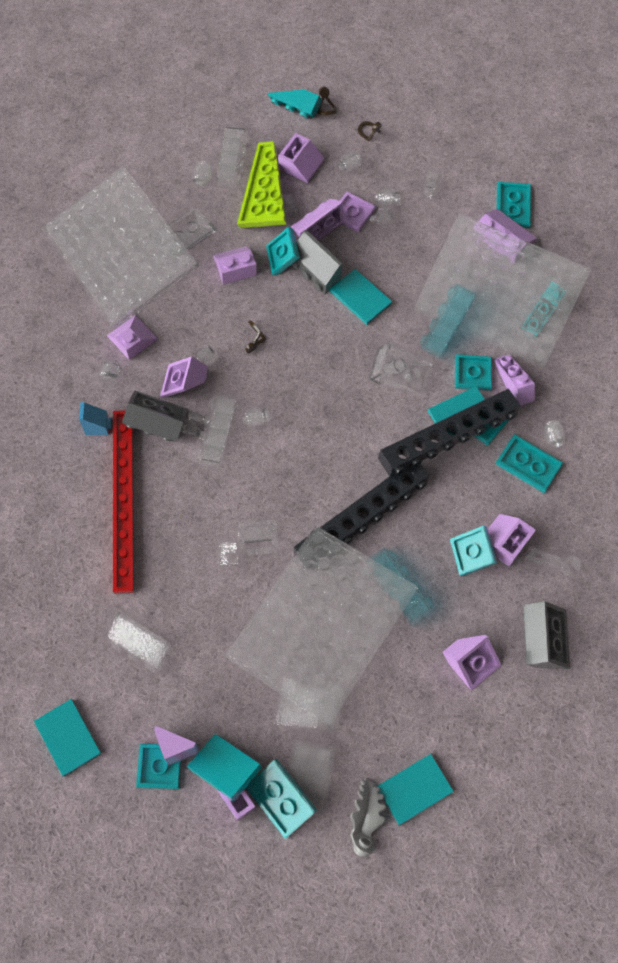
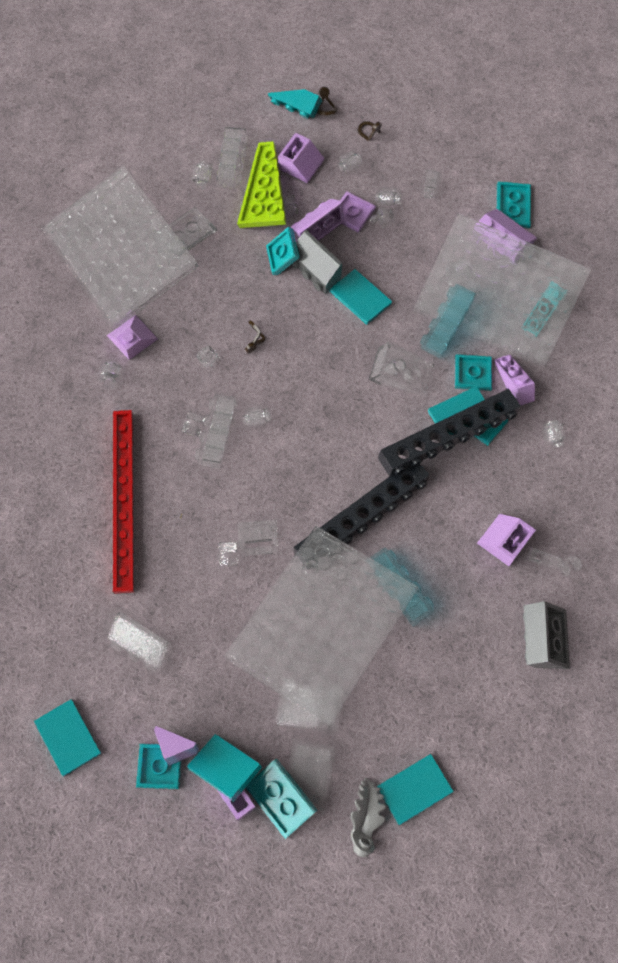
(94, 420): dark azure slope -> none
(154, 416): dark grey slope -> none
(183, 376): lavender slope -> none
(235, 264): lavender slope -> none
(472, 659): lavender slope -> none
(473, 551): tile -> none
(529, 463): teal tile -> none

